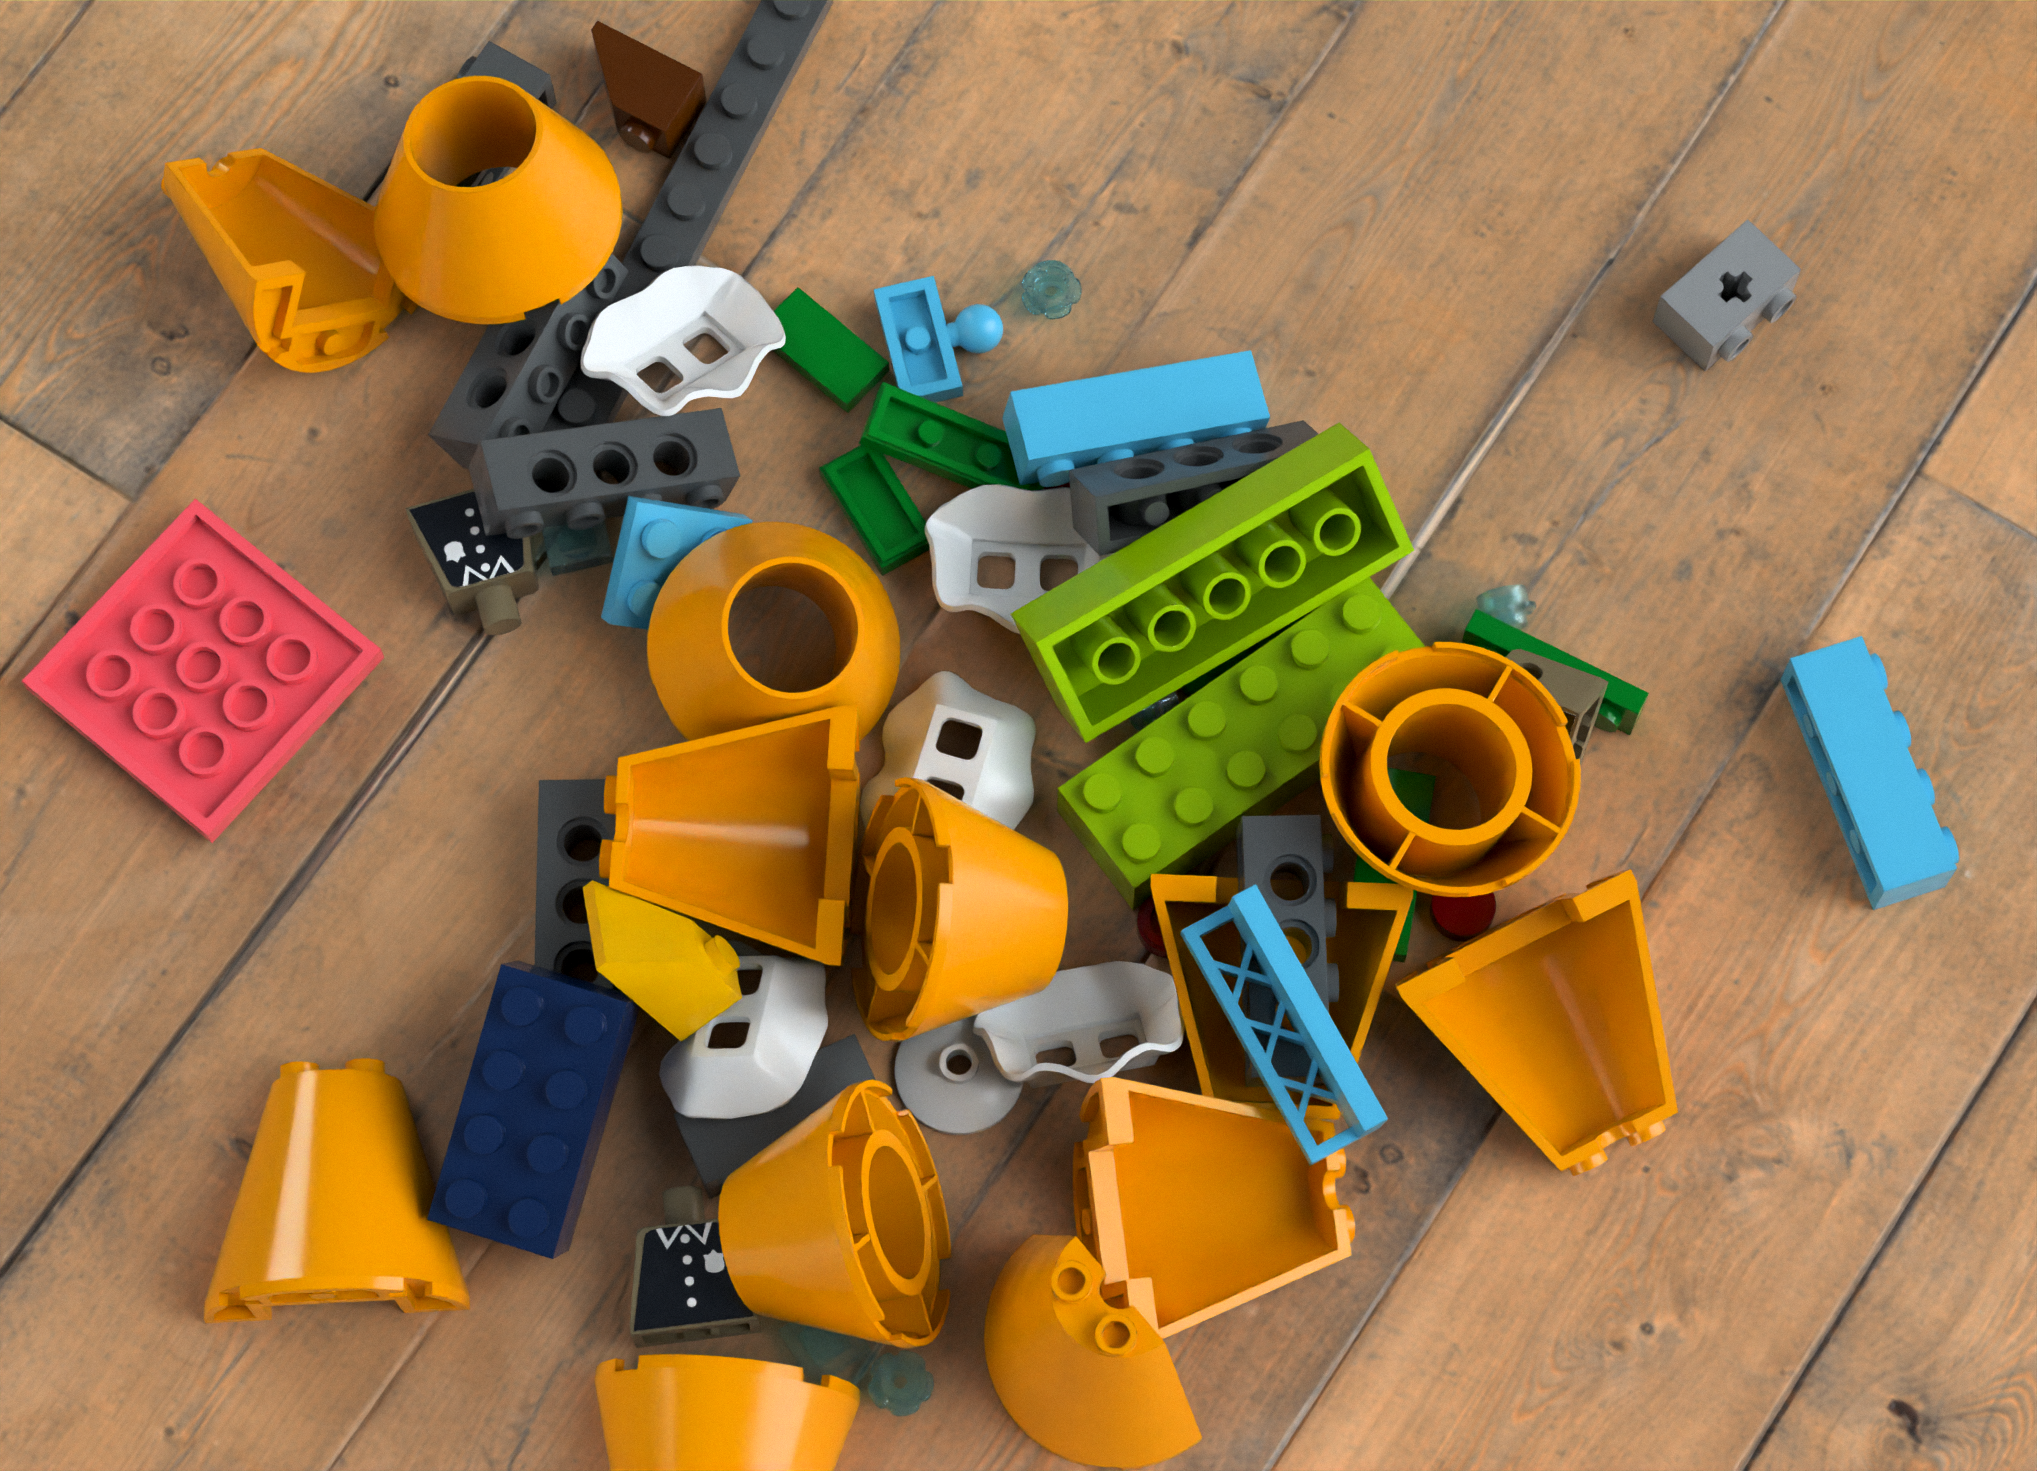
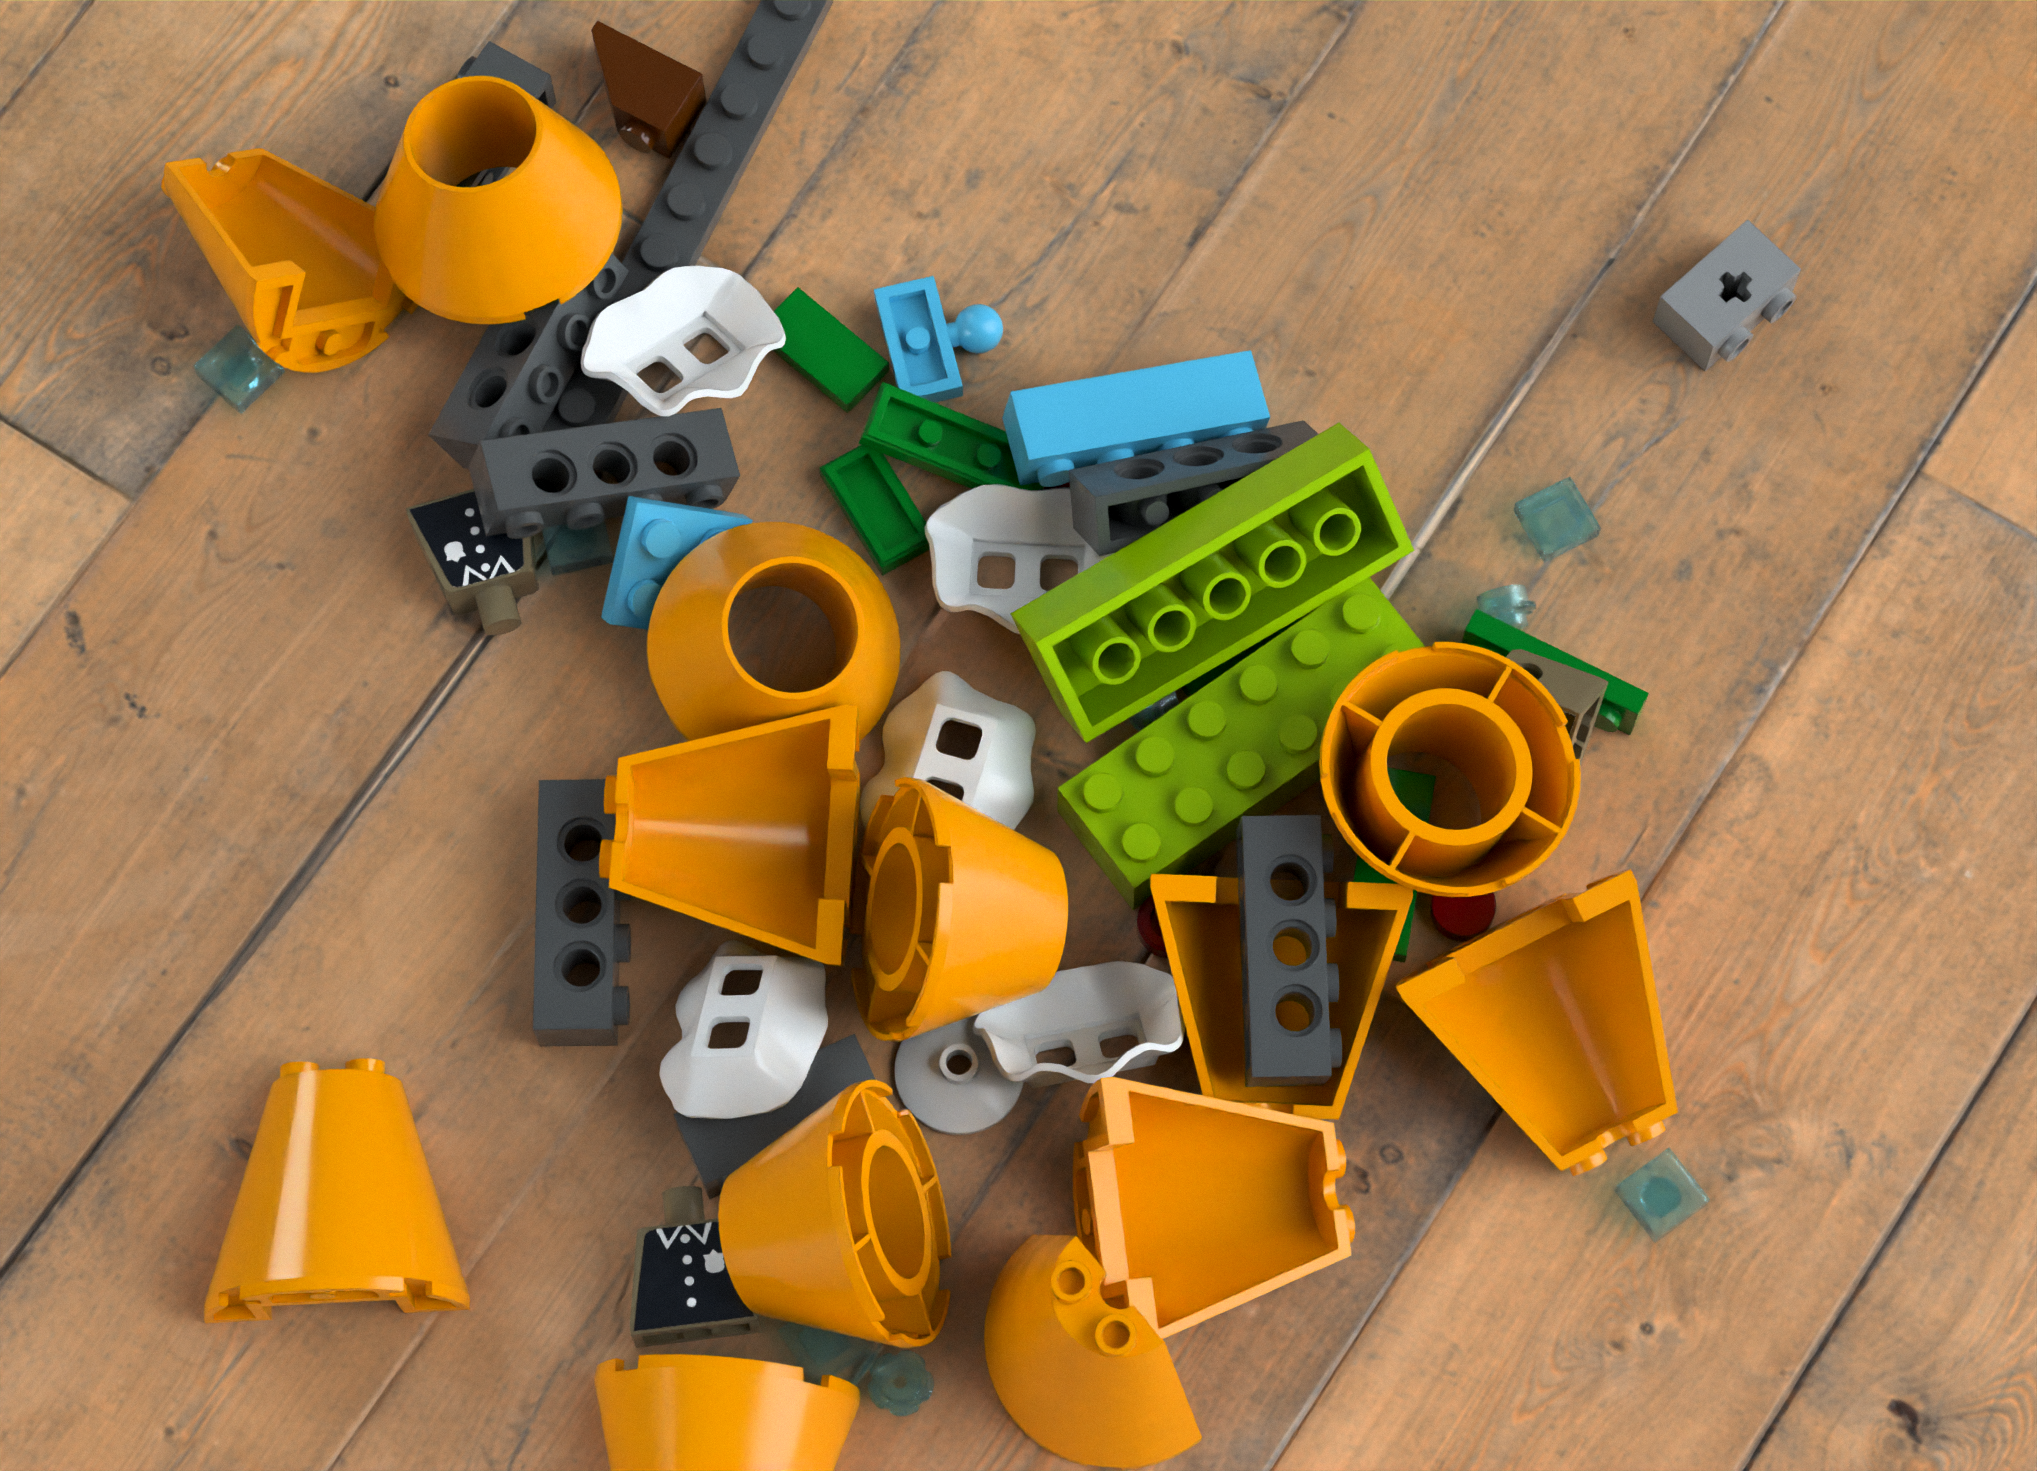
(203, 670): coral plate -> none
(238, 369): none -> clear light blue plate
(534, 1109): dark blue brick -> none
(661, 960): yellow slope -> none
(1045, 275): clear light blue plate -> none
(1306, 1014): medium azure fence -> none
(1557, 519): none -> clear light blue tile
(1662, 1195): none -> clear light blue plate
(1870, 772): medium azure brick -> none

